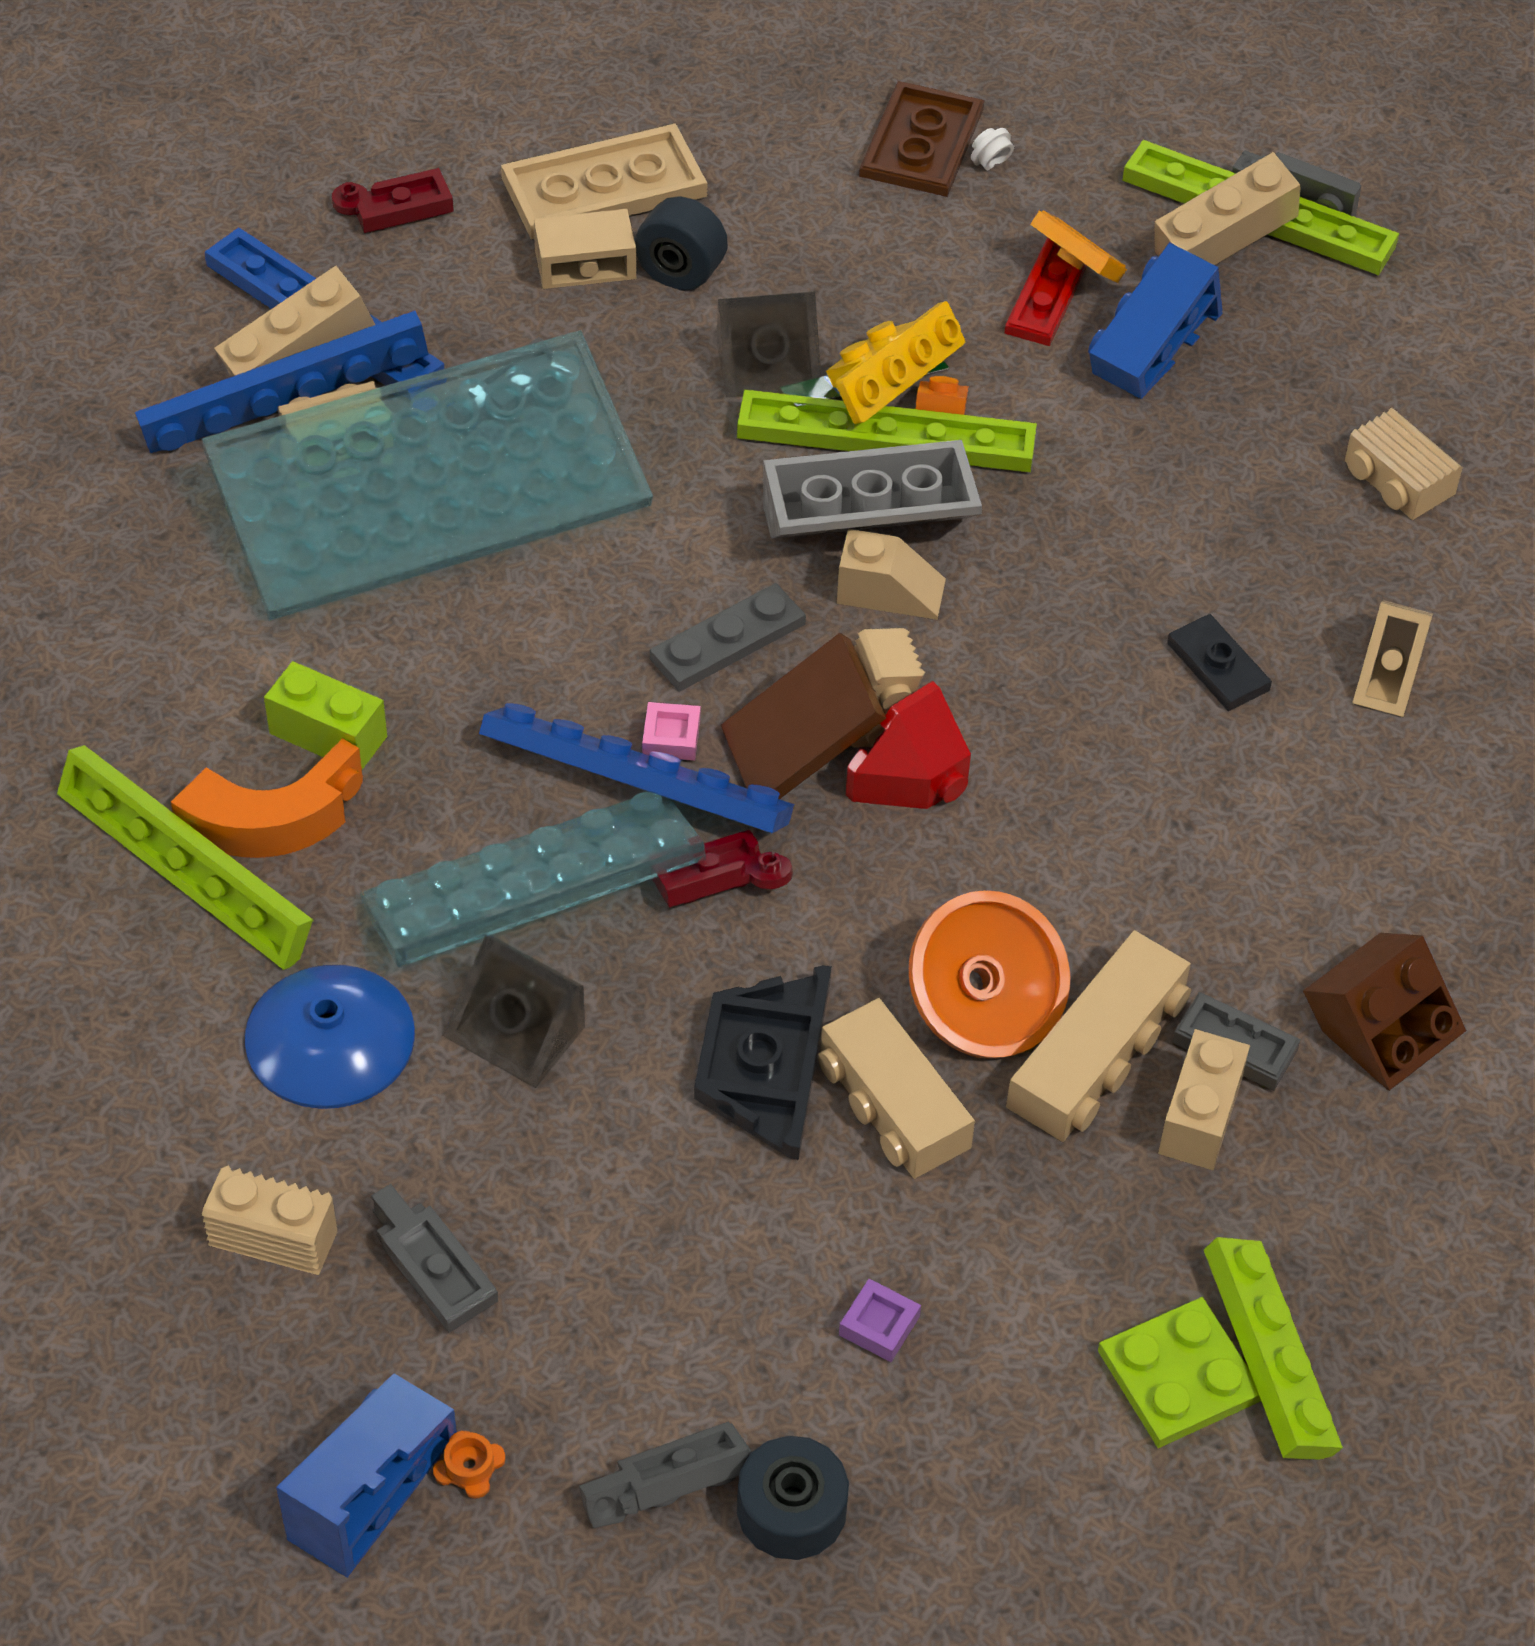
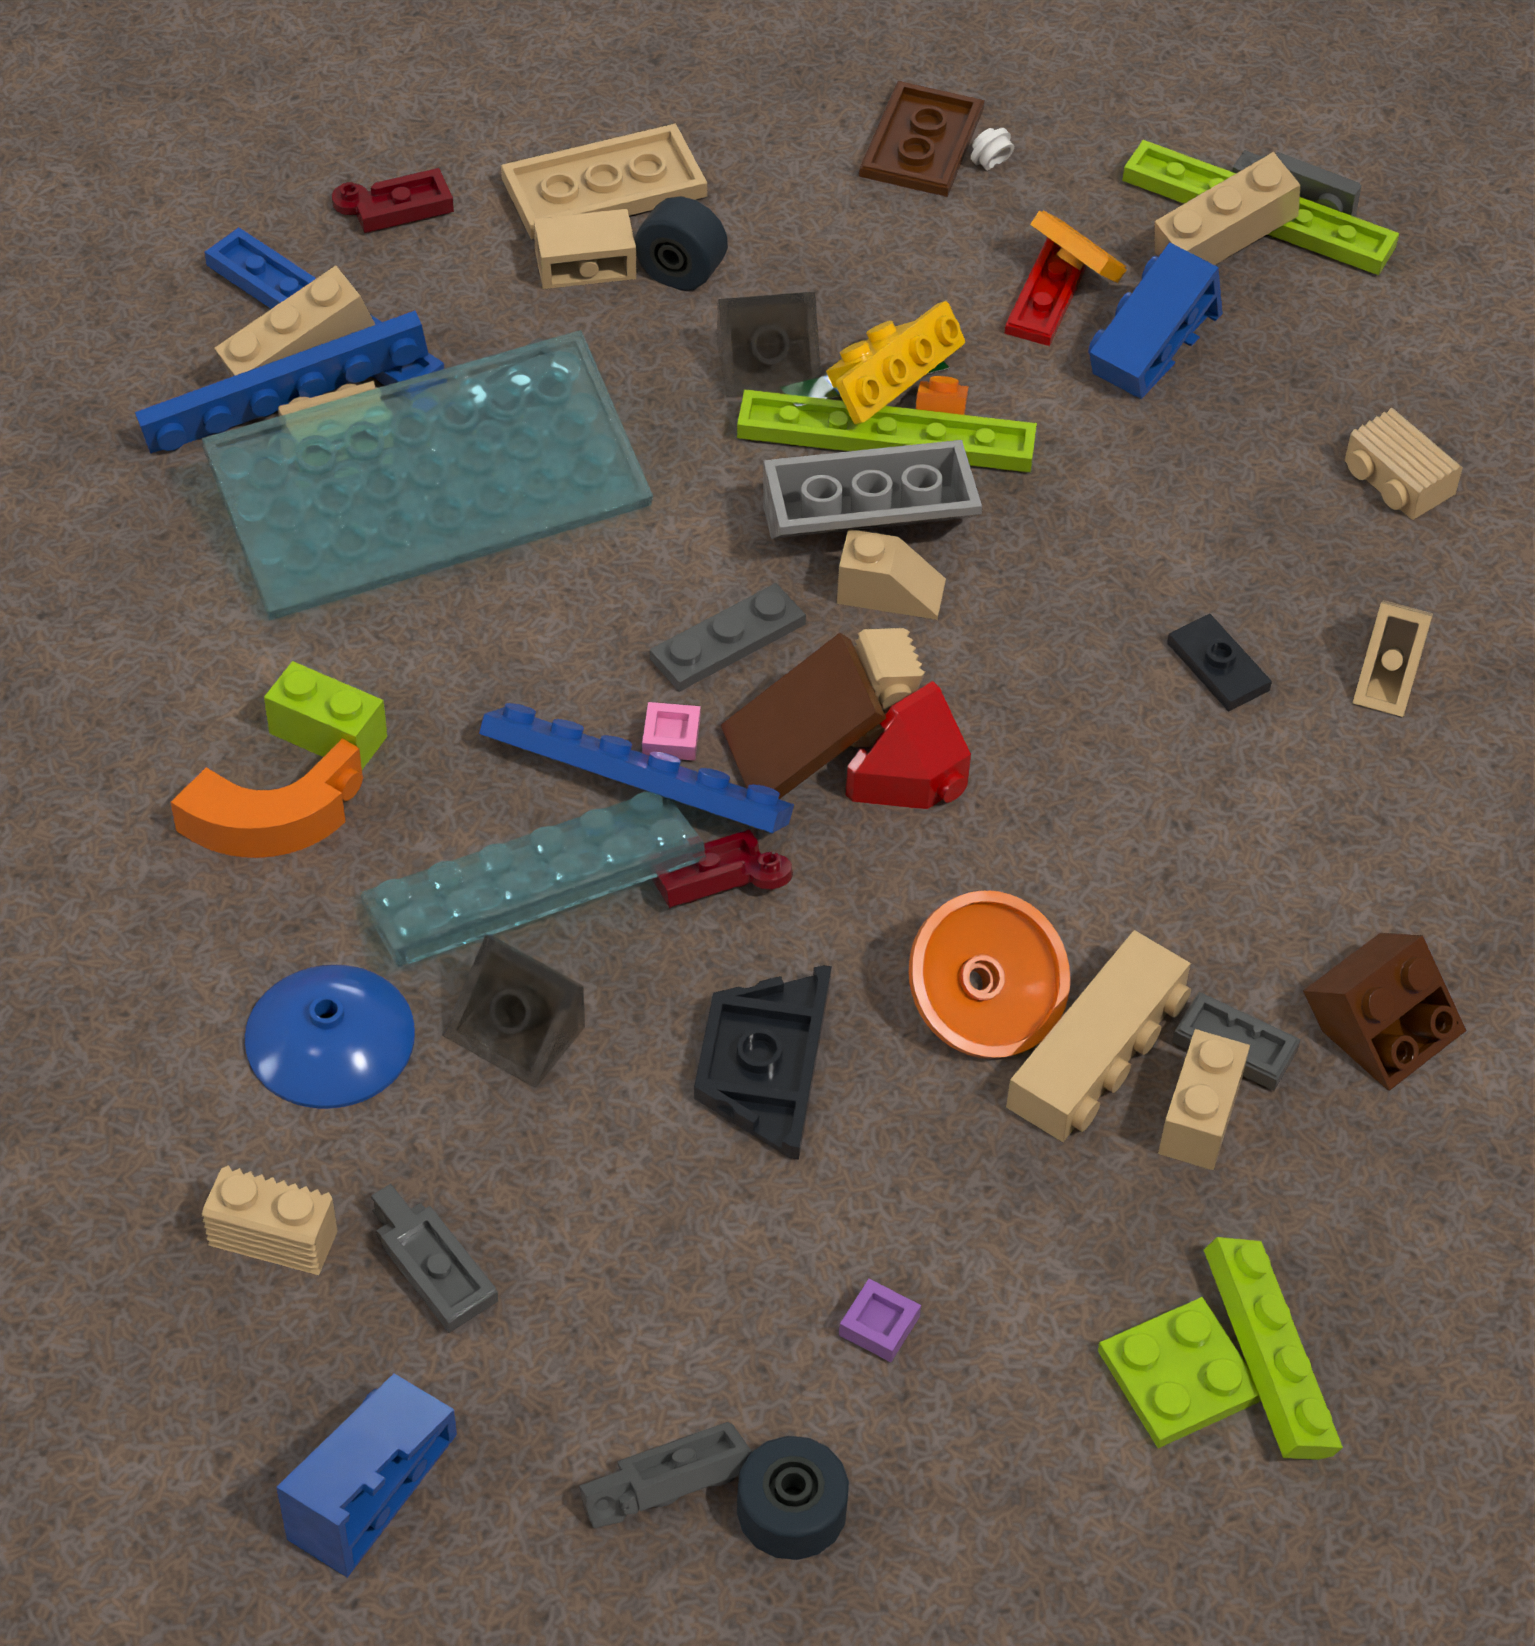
(184, 857): lime plate -> none
(465, 1447): orange plate -> none
(895, 1089): tan brick -> none

